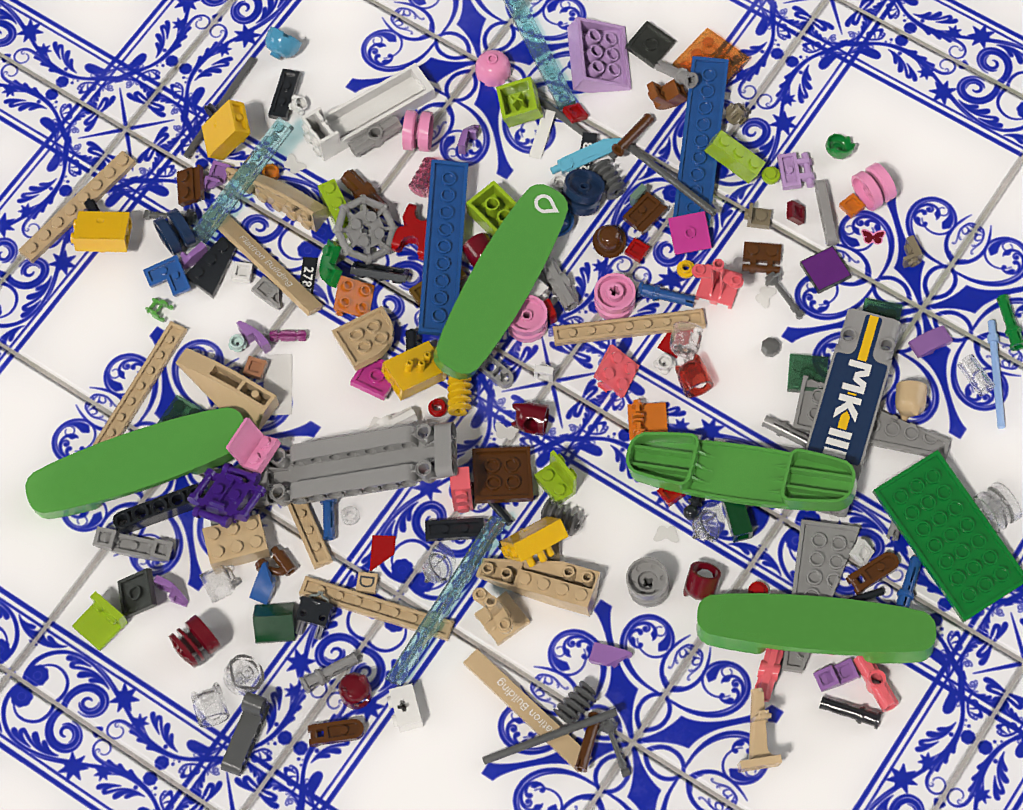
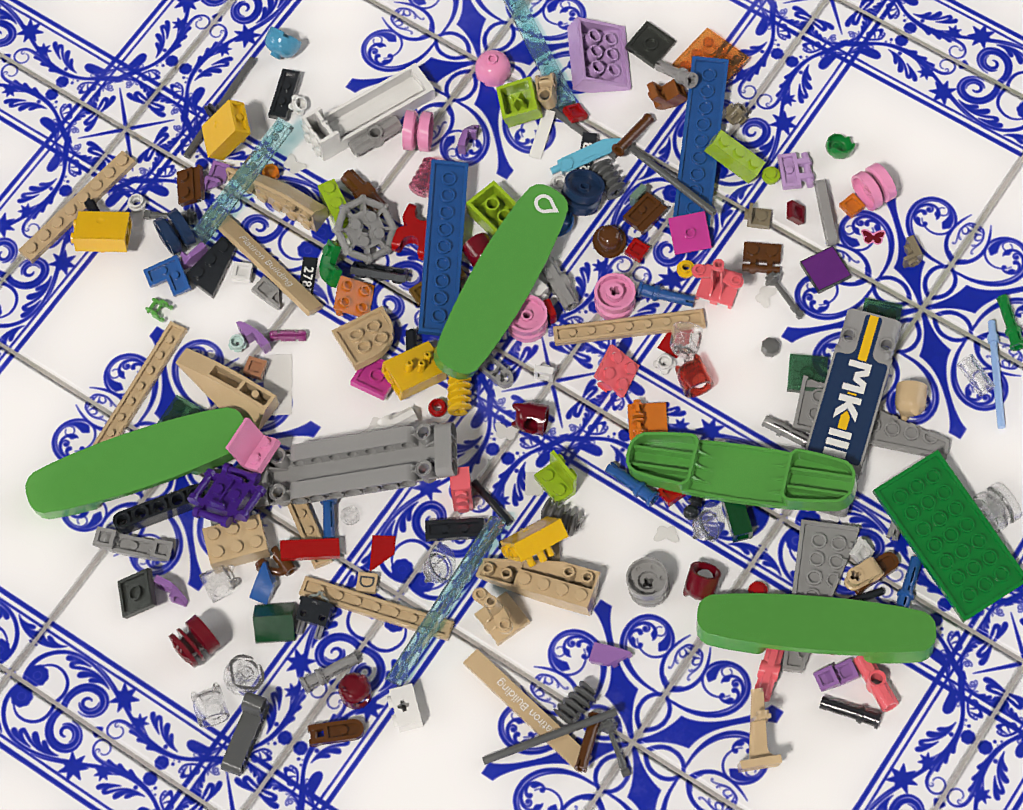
(100, 622): lime bracket -> none
(136, 198): none -> white plate
(309, 549): none -> red tile
(502, 475): reddish brown plate -> none
(546, 87): none -> tan piece
(638, 488): none -> blue pin
(865, 572): none -> tan piece
(930, 341): medium lavender slope -> none

